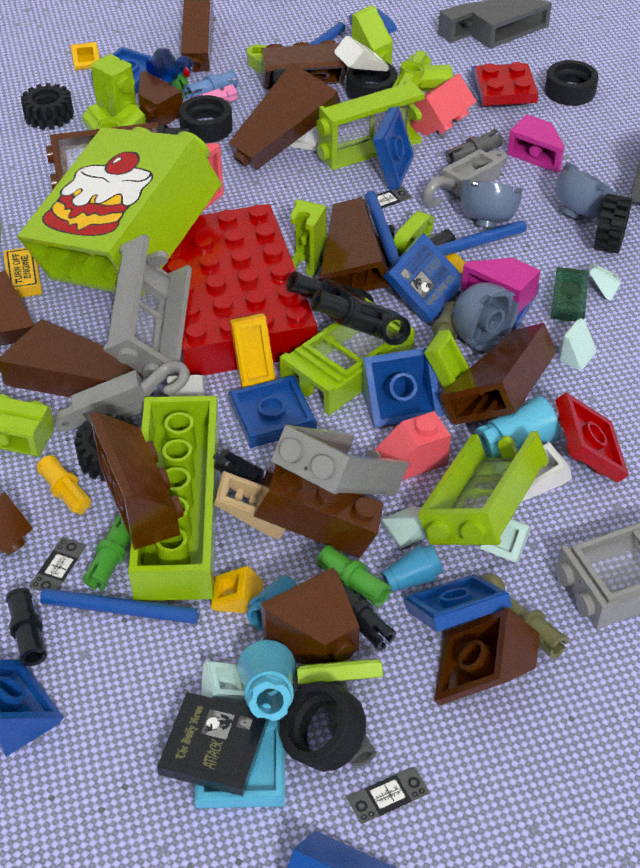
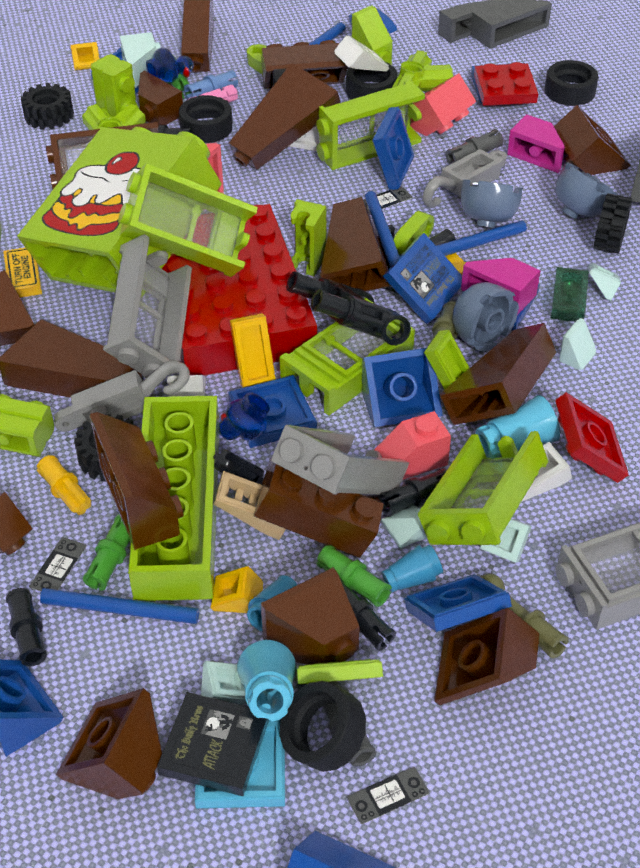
(115, 747): none -> reddish brown slope
(137, 50): none -> light aqua slope
(186, 218): none -> door
(244, 418): none -> clear blue animal
(412, 493): none -> black pin
(589, 144): none -> reddish brown slope

